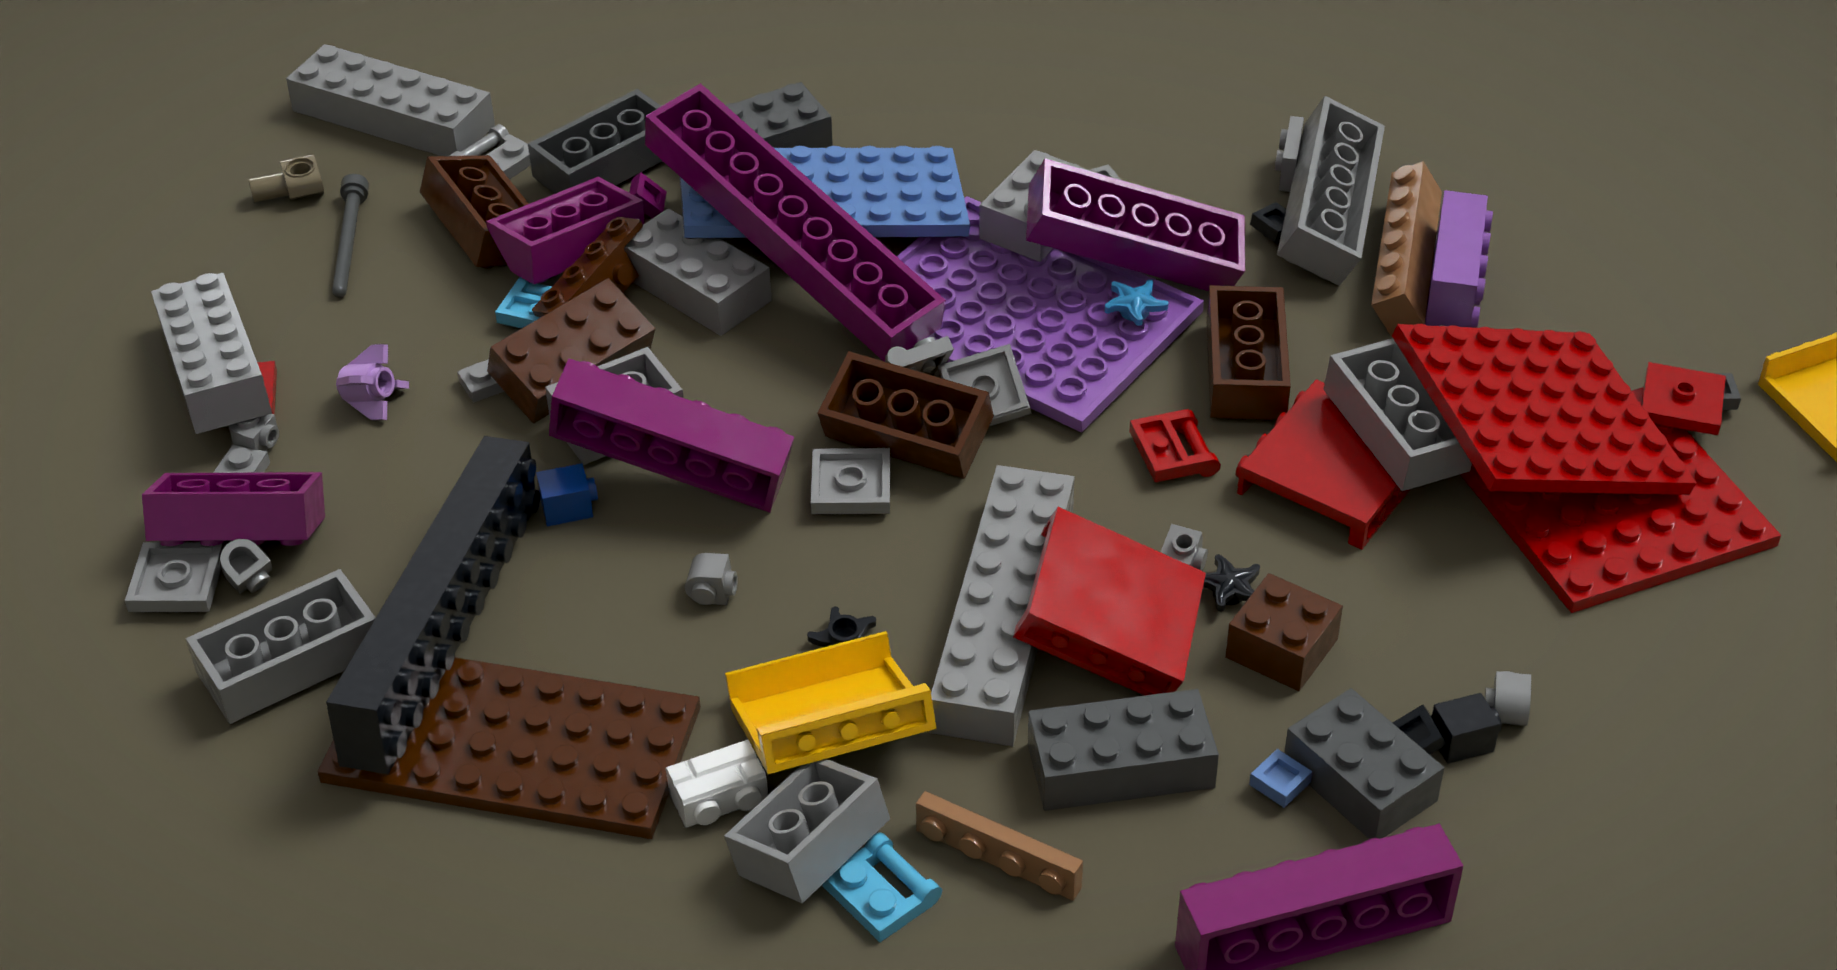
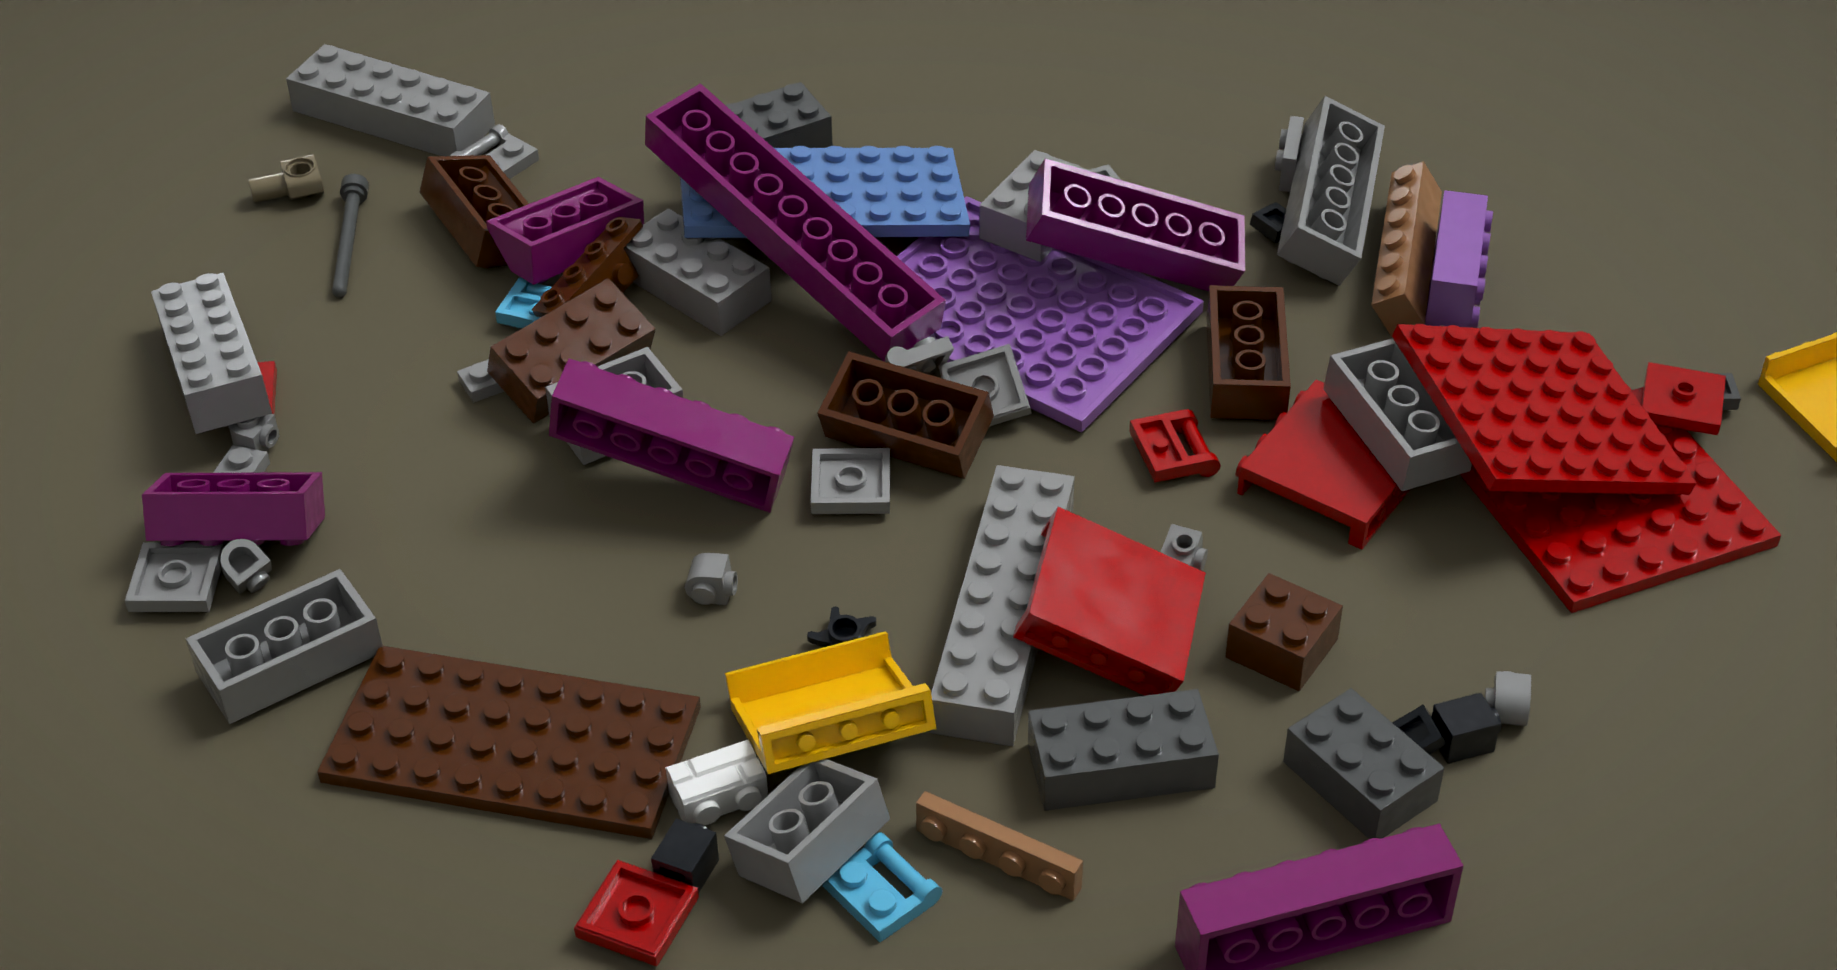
(367, 382): lavender brick -> none
(432, 607): black brick -> none
(566, 494): blue brick -> none
(599, 144): dark grey brick -> none
(636, 912): none -> red plate
(650, 193): magenta plate -> none
(687, 853): none -> black brick
(1134, 302): dark azure animal -> none
(1229, 583): black animal -> none
(1280, 778): medium blue plate -> none

